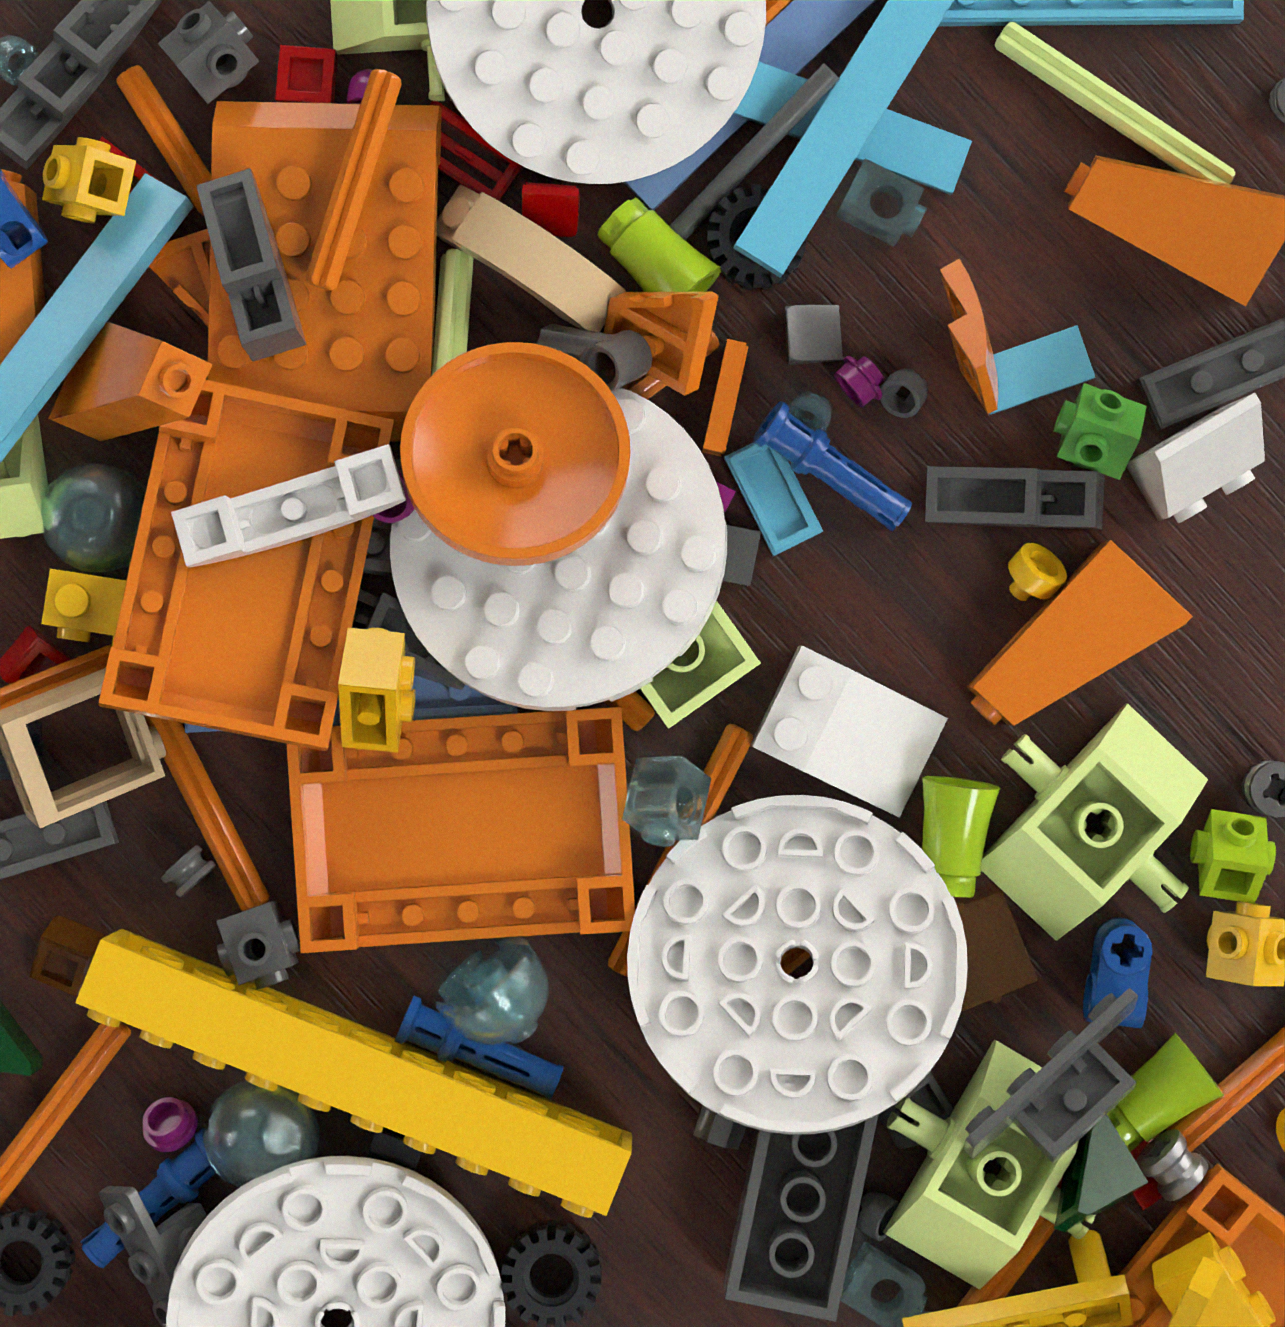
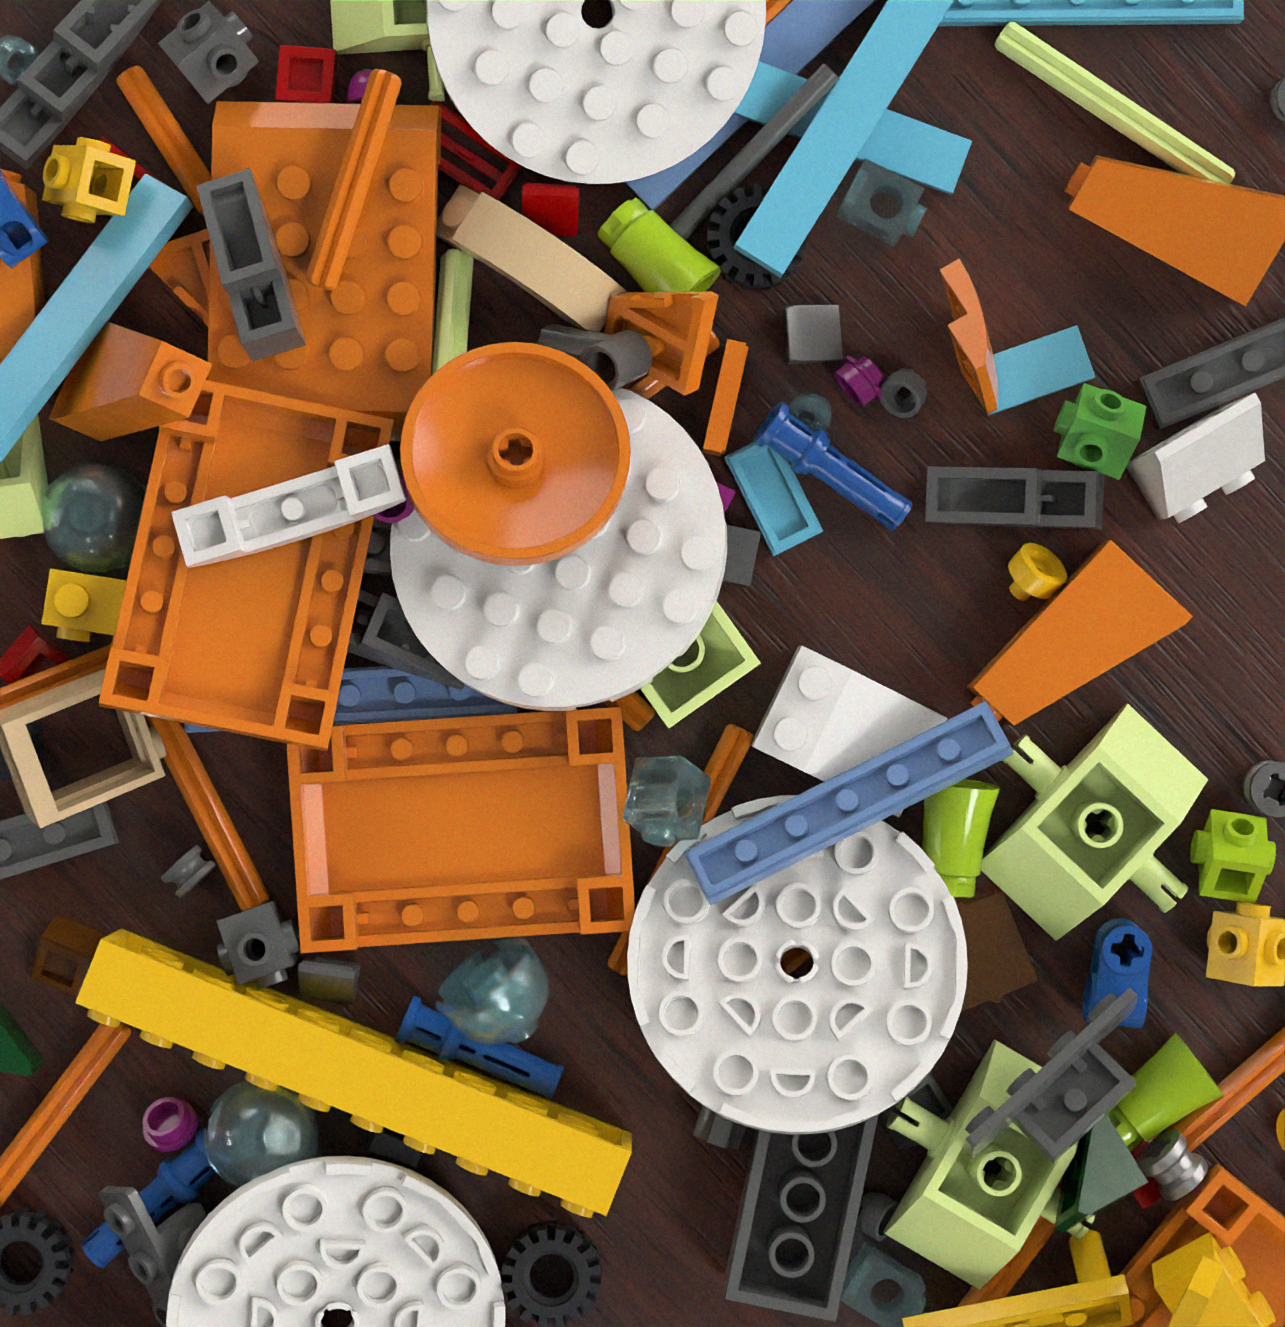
(328, 979): none -> dark grey slope
(375, 689): yellow brick -> none
(848, 803): none -> medium blue tile

